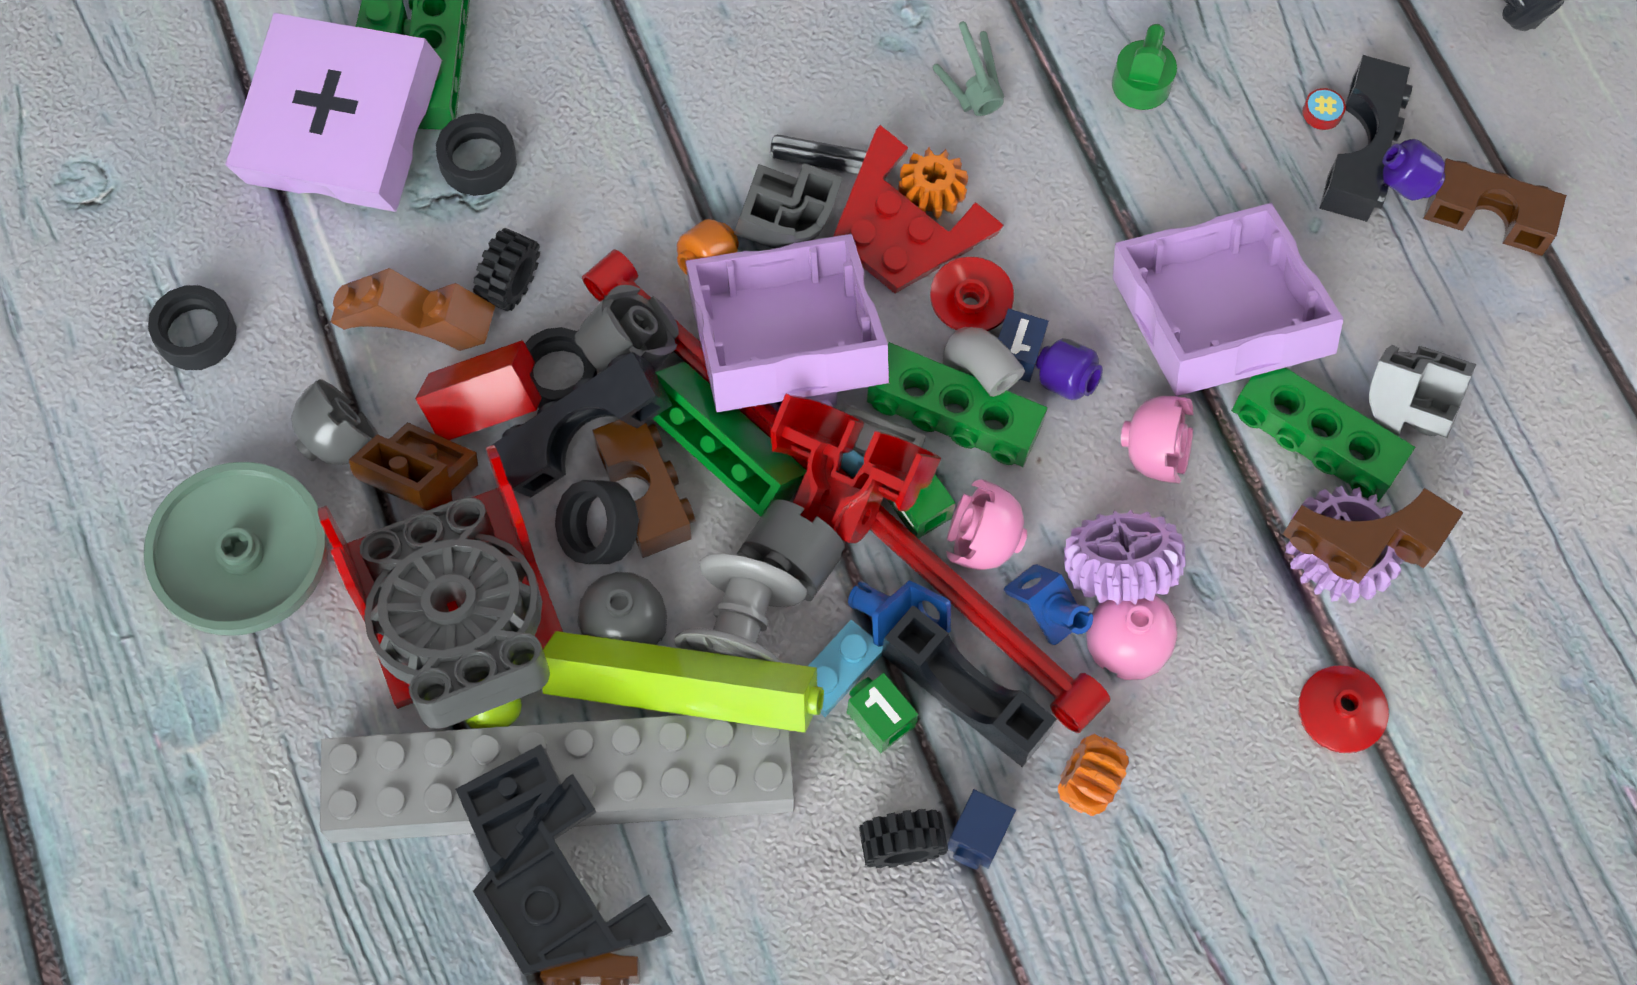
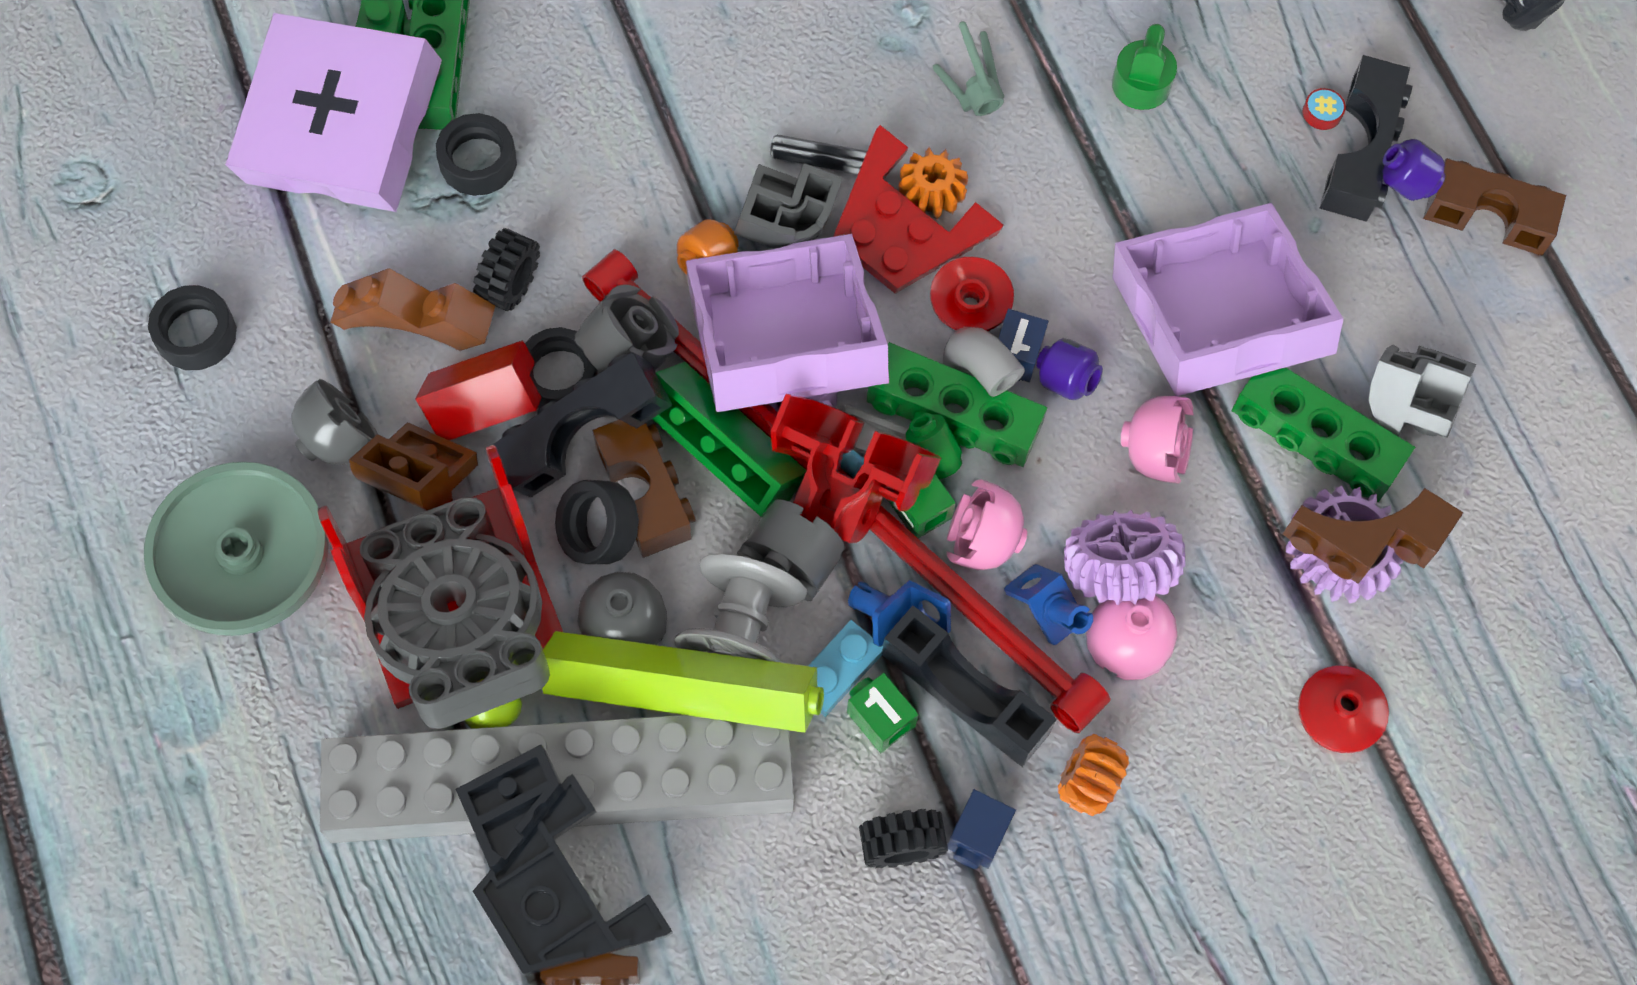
(934, 434): none -> green brick

